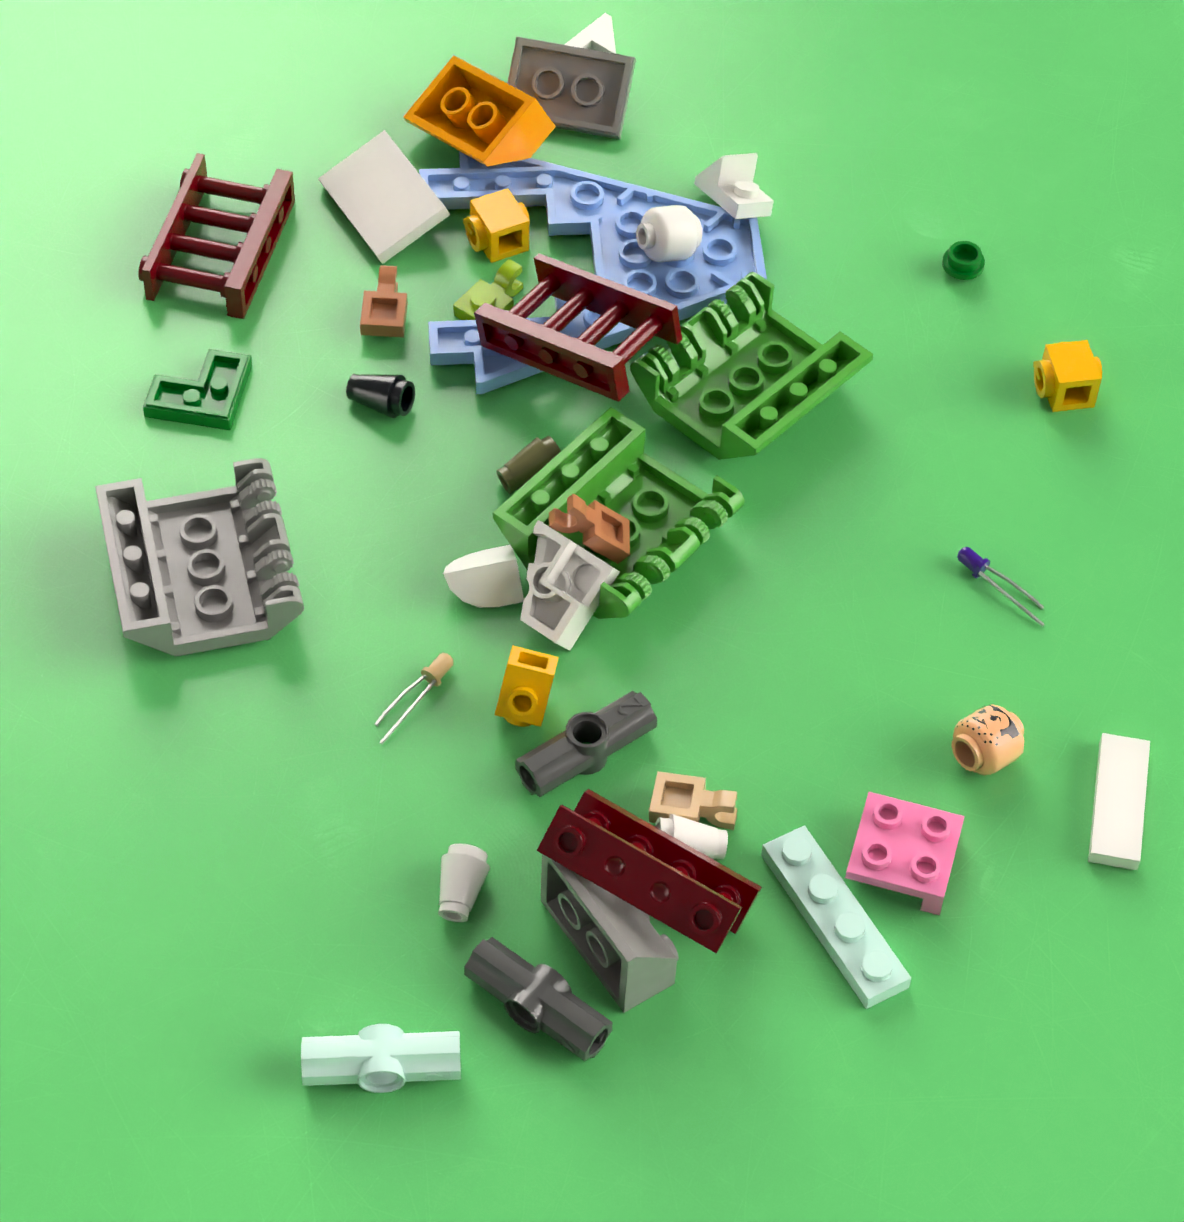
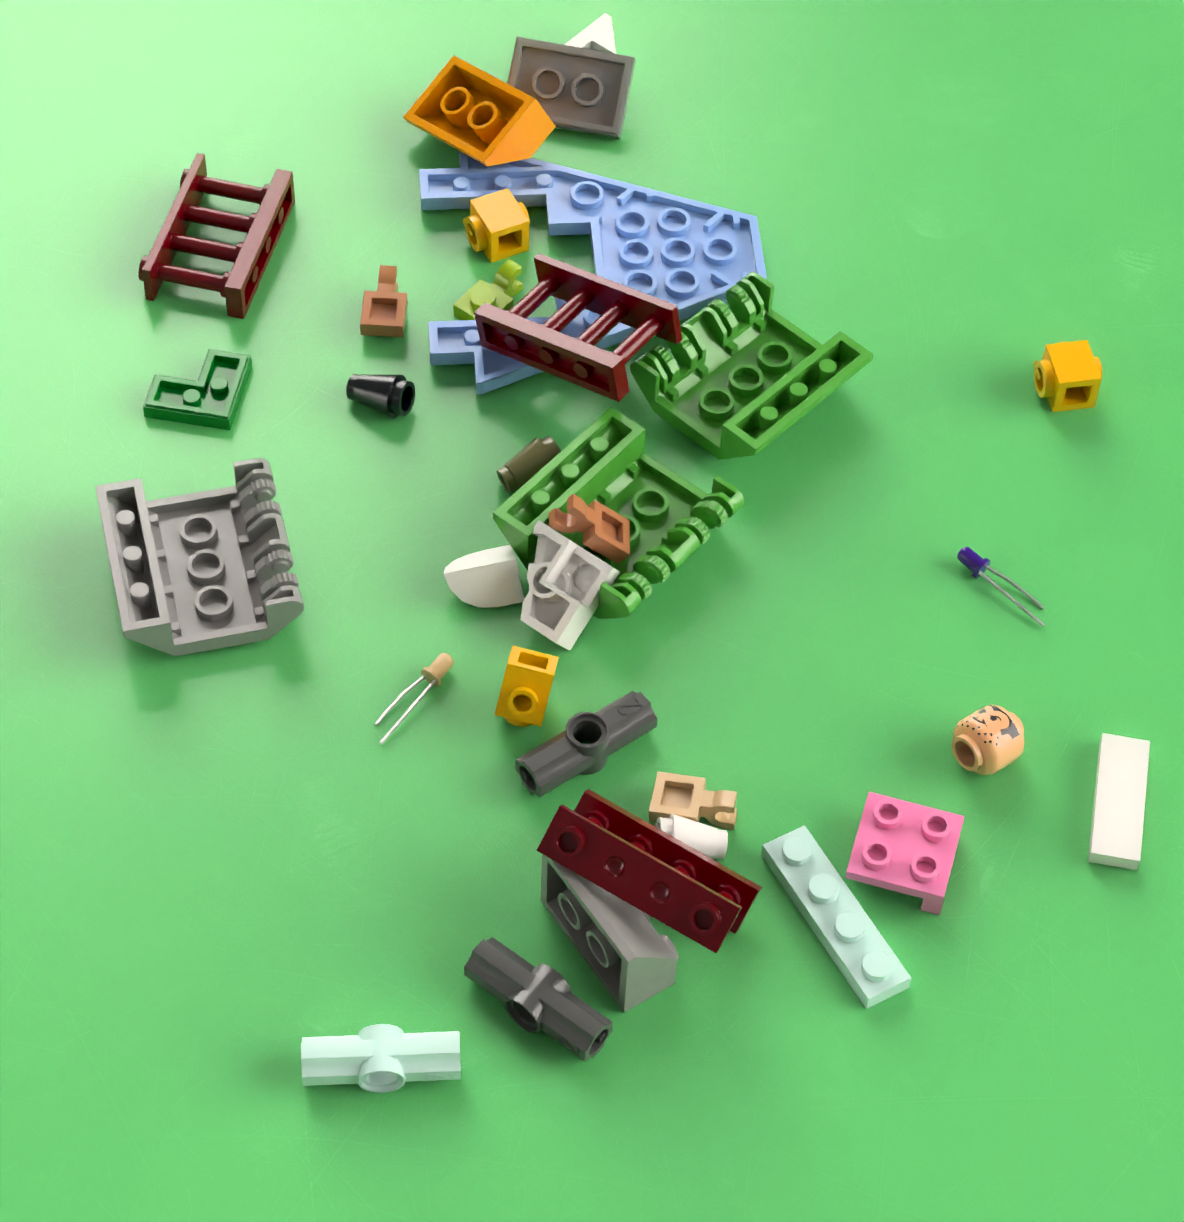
(384, 197): white tile -> none
(461, 880): white cone -> none
(669, 233): white head -> none
(732, 186): white slope -> none
(963, 260): green plate -> none

